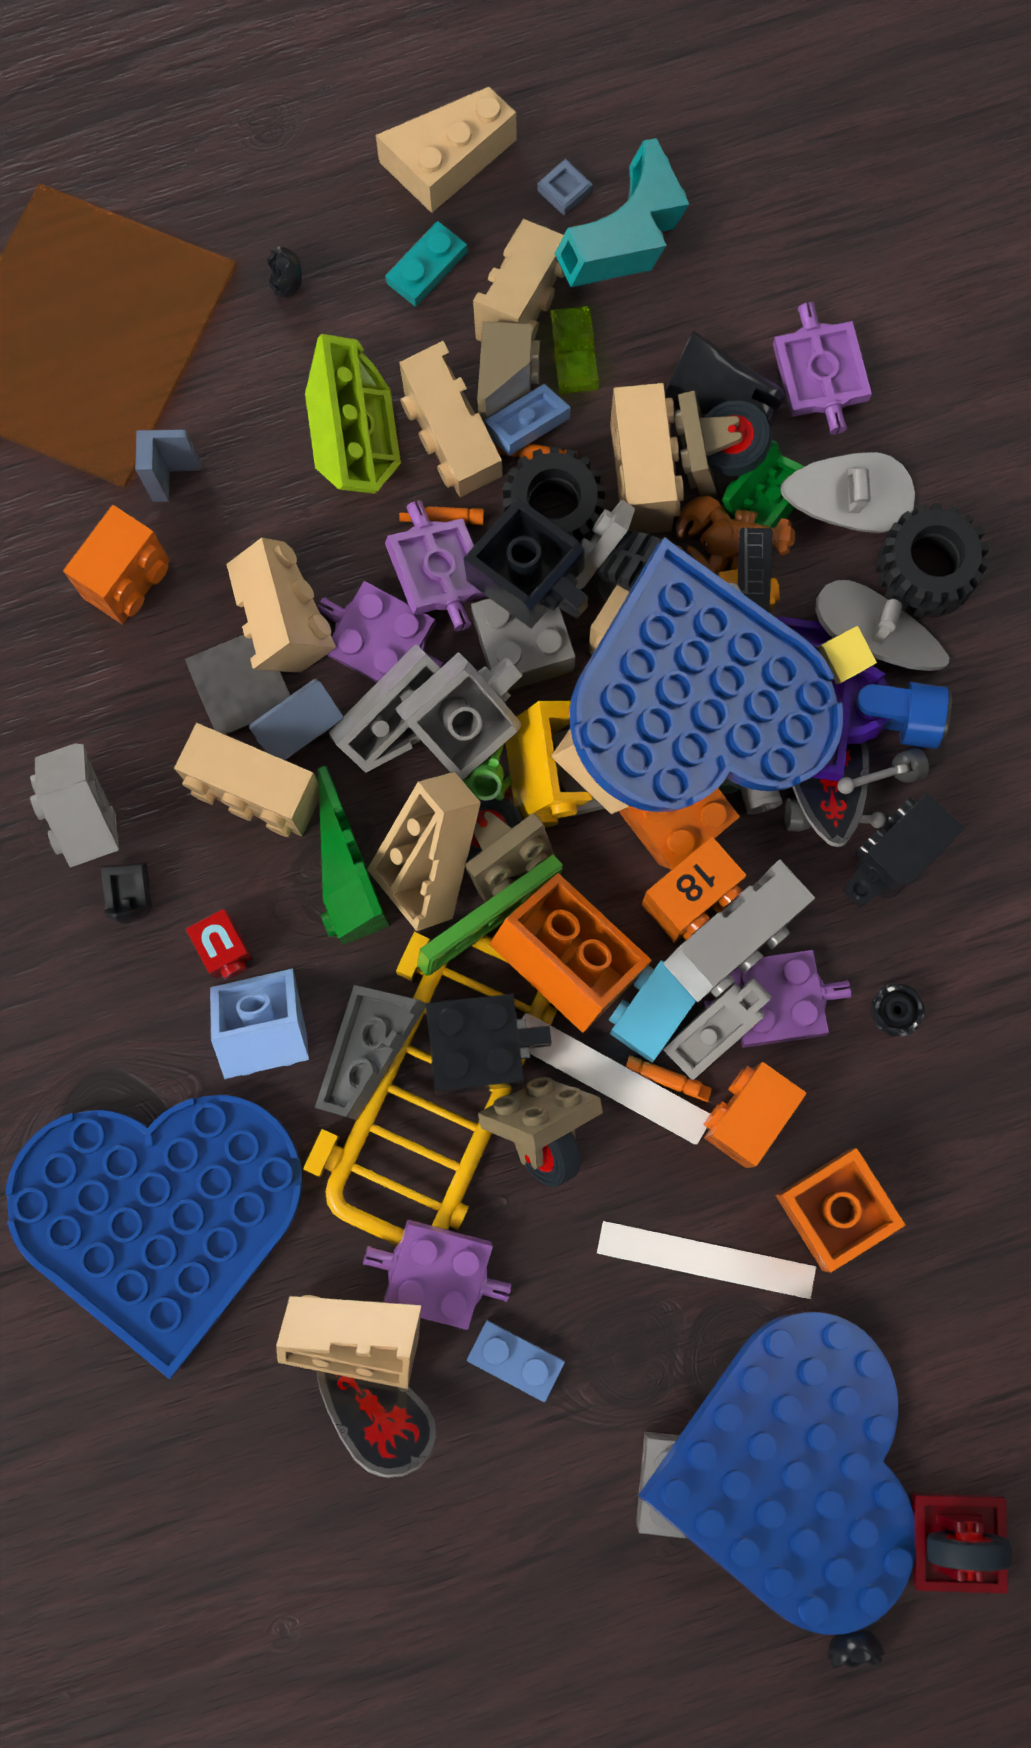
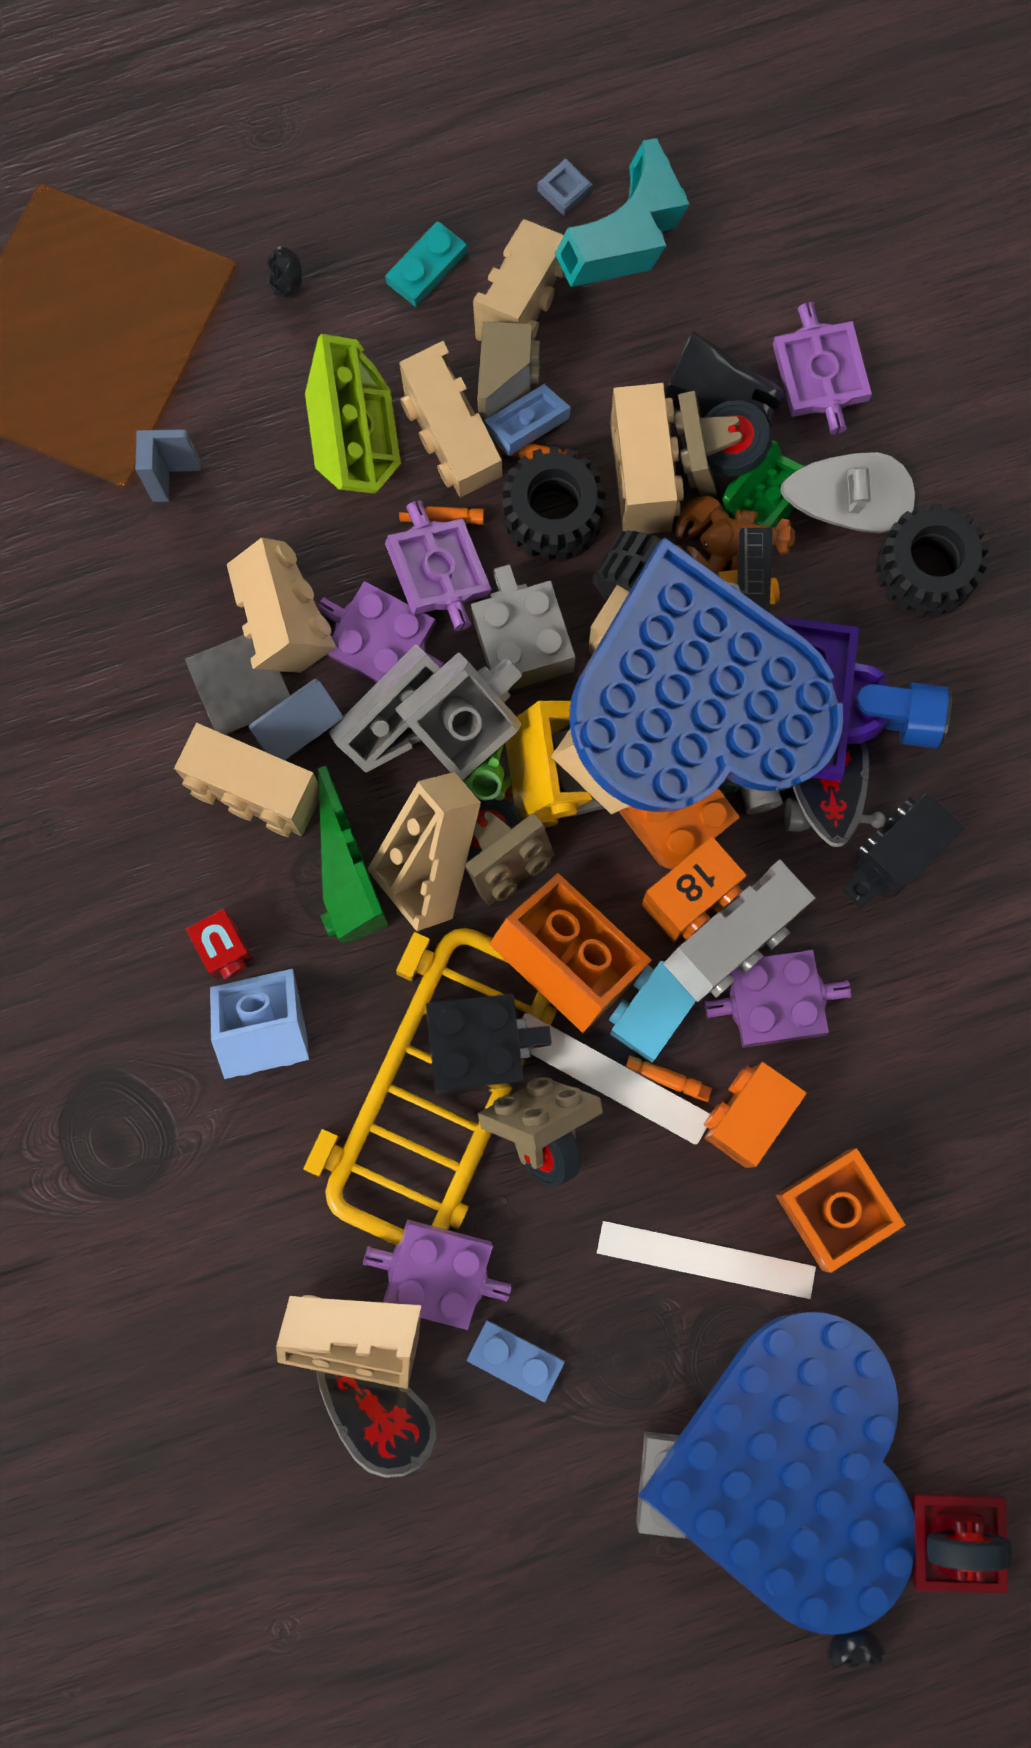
(73, 805): light grey hinge -> none
(118, 565): orange brick -> none
(126, 892): black plate -> none
(156, 1219): blue plate -> none
(365, 1048): dark grey wing -> none
(448, 145): tan wedge -> none
(485, 918): bright green tile -> none
(528, 565): black hinge -> none
(574, 350): clear neon green slope -> none
(608, 533): light grey hinge -> none
(717, 1027): light grey hinge -> none
(847, 654): light yellow tile -> none
(885, 627): light grey shield -> none
(899, 768): hinge -> none
(911, 1010): black plate -> none

